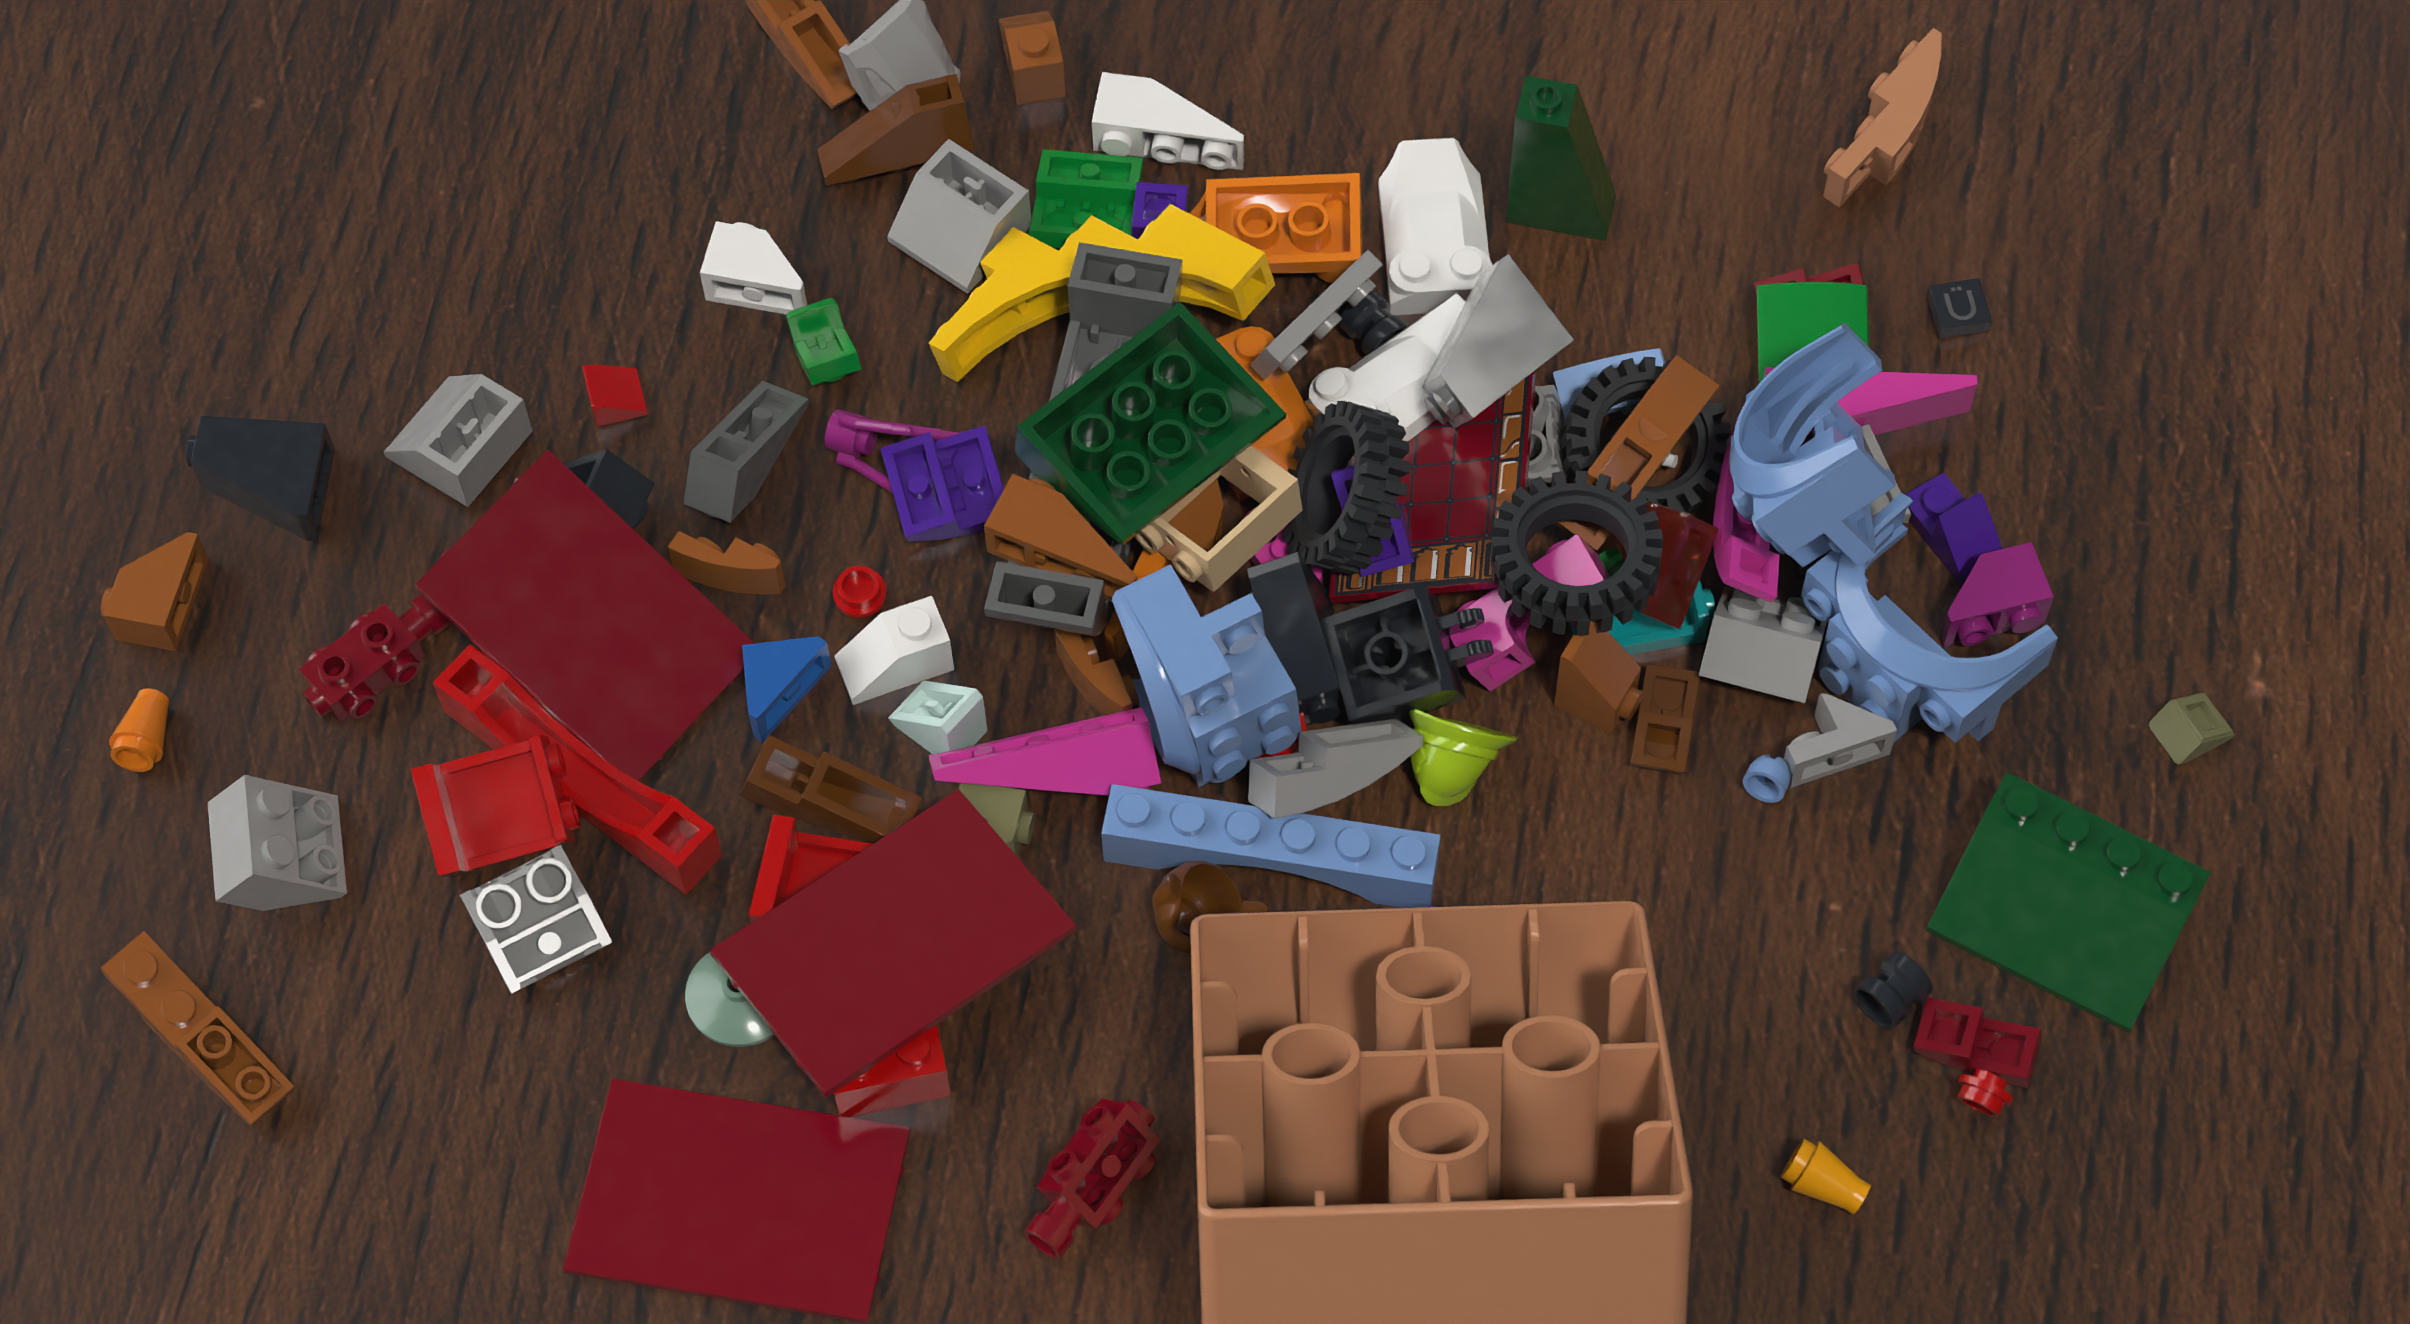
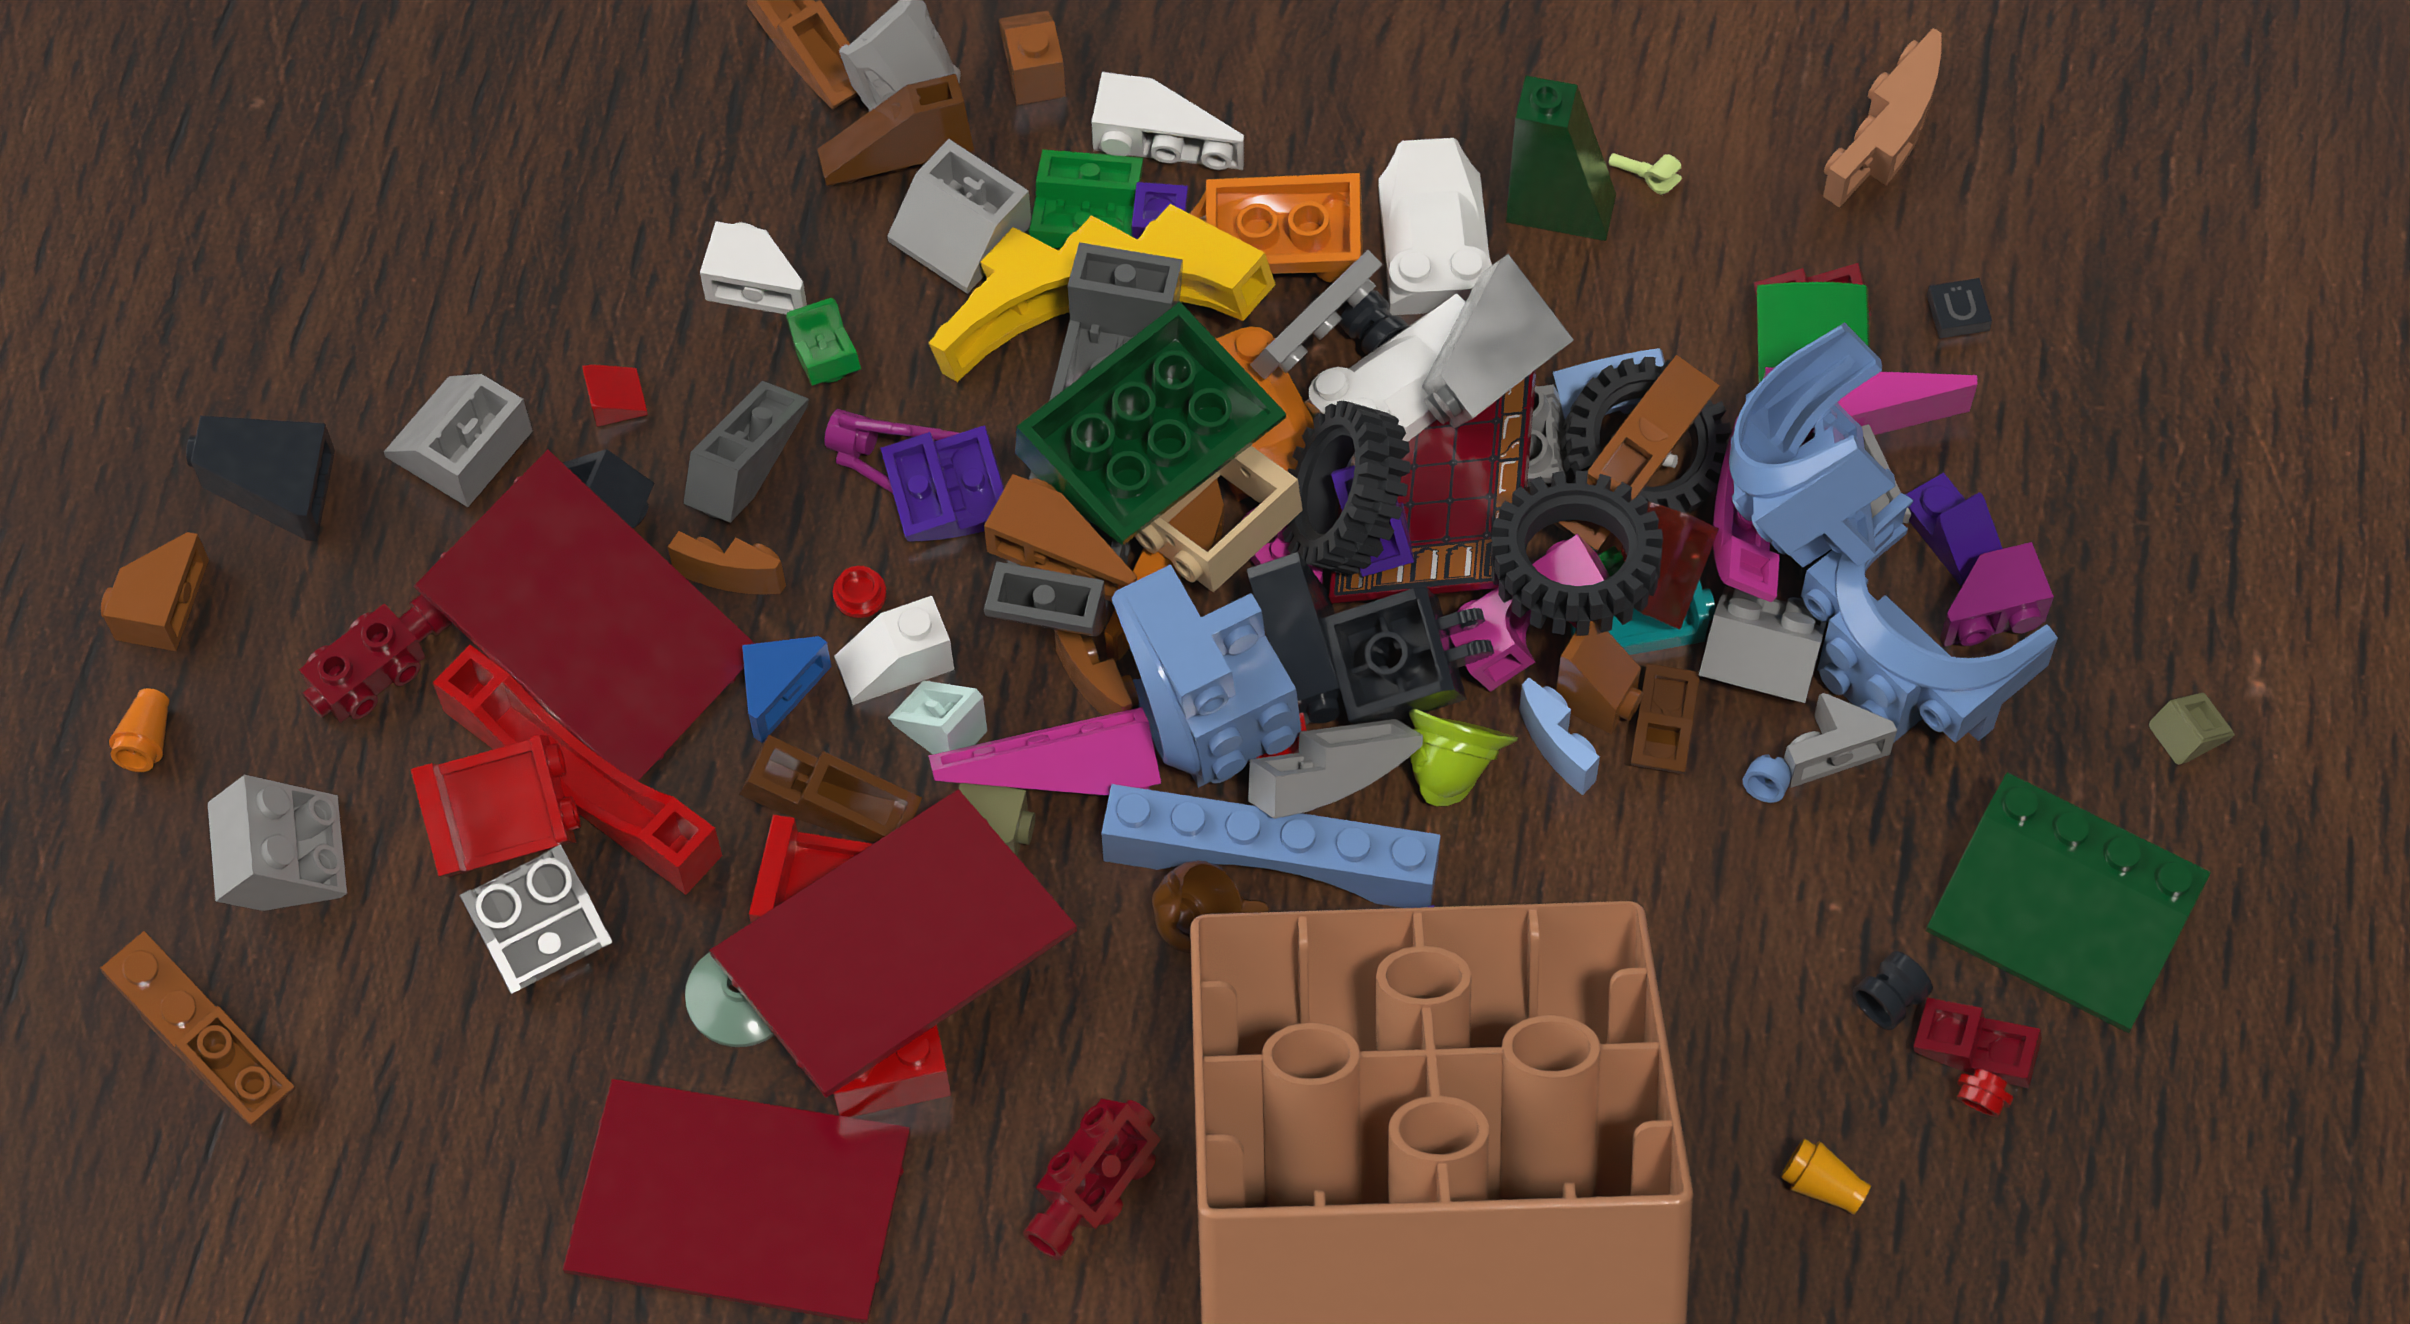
(1547, 722): none -> light blue slope
(1659, 177): none -> yellowish green hand

